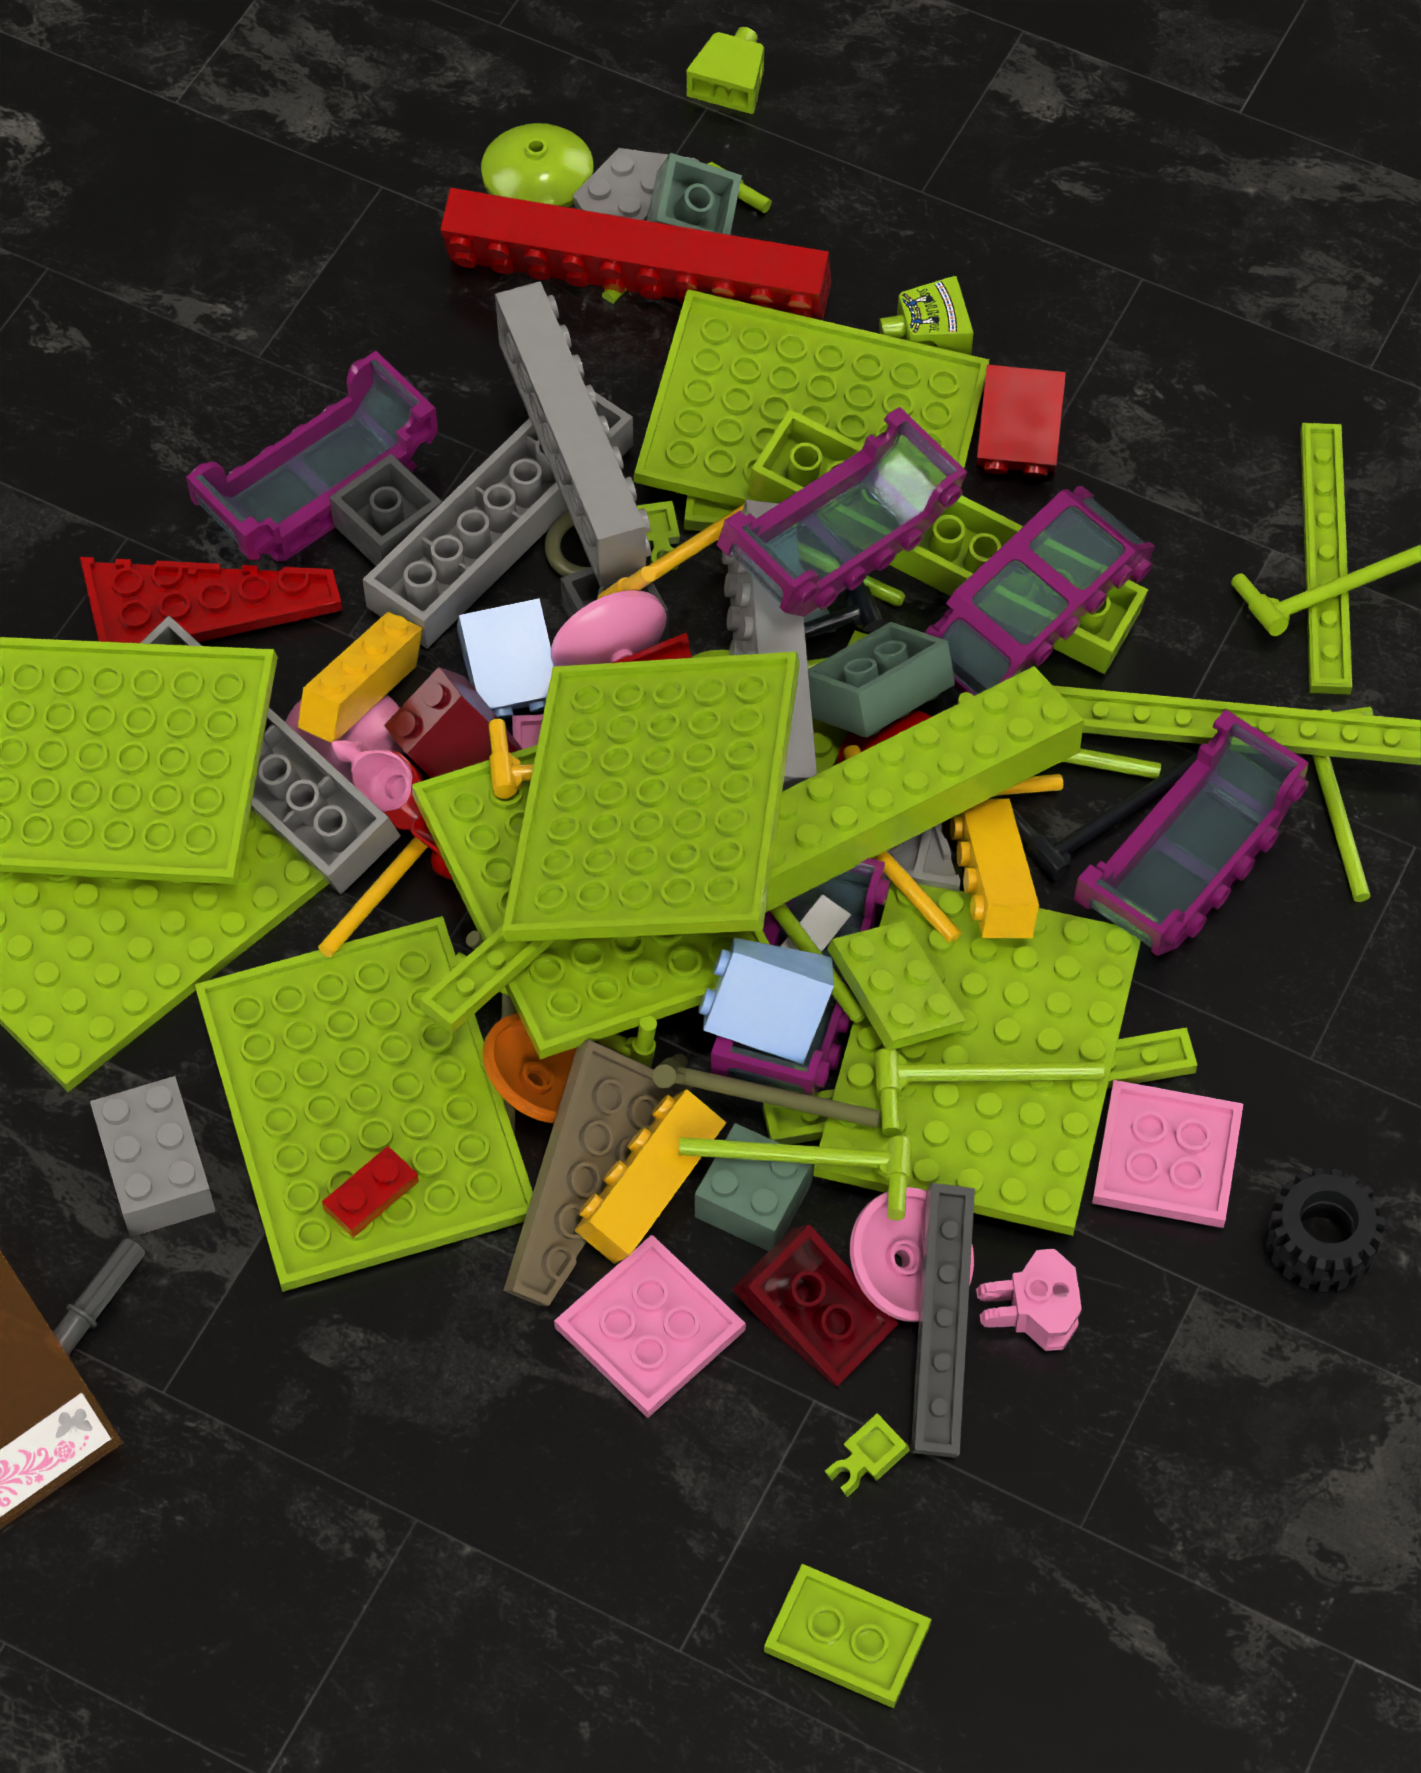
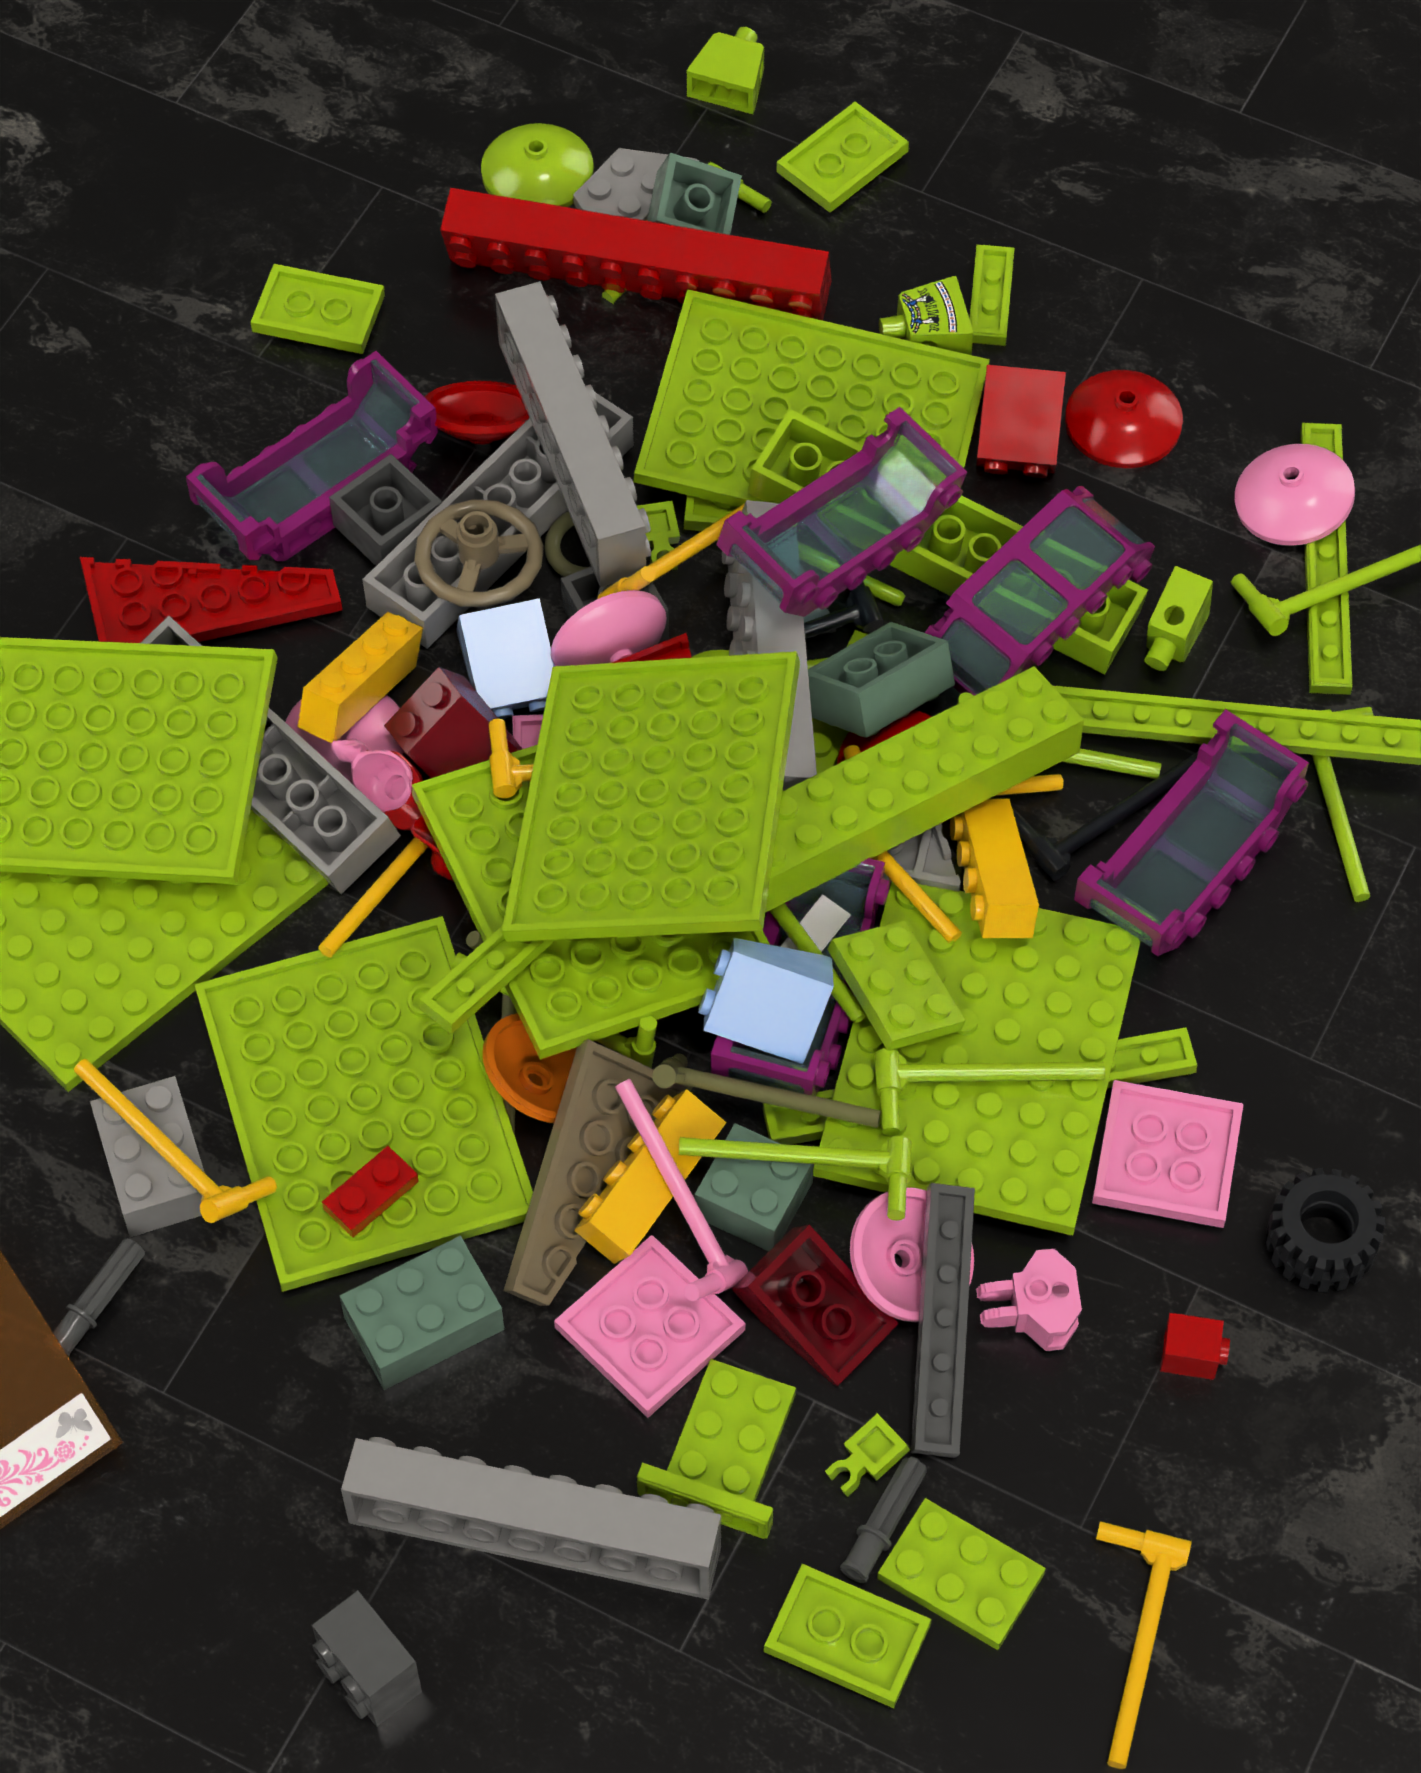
(216, 1200): none -> yellow bar
(318, 308): none -> lime plate
(366, 1659): none -> dark grey brick
(422, 1312): none -> sand green brick
(478, 410): none -> red dish
(479, 550): none -> dark tan piece
(532, 1517): none -> light grey brick
(722, 1270): none -> bright pink bar
(732, 1430): none -> lime plate
(734, 1510): none -> lime tile
(842, 156): none -> lime plate
(875, 1535): none -> dark grey axle
(961, 1573): none -> lime plate
(991, 294): none -> lime tile
(1123, 432): none -> red dish
(1164, 1555): none -> yellow bar
(1178, 618): none -> lime torso
(1194, 1346): none -> red brick
(1297, 508): none -> bright pink dish

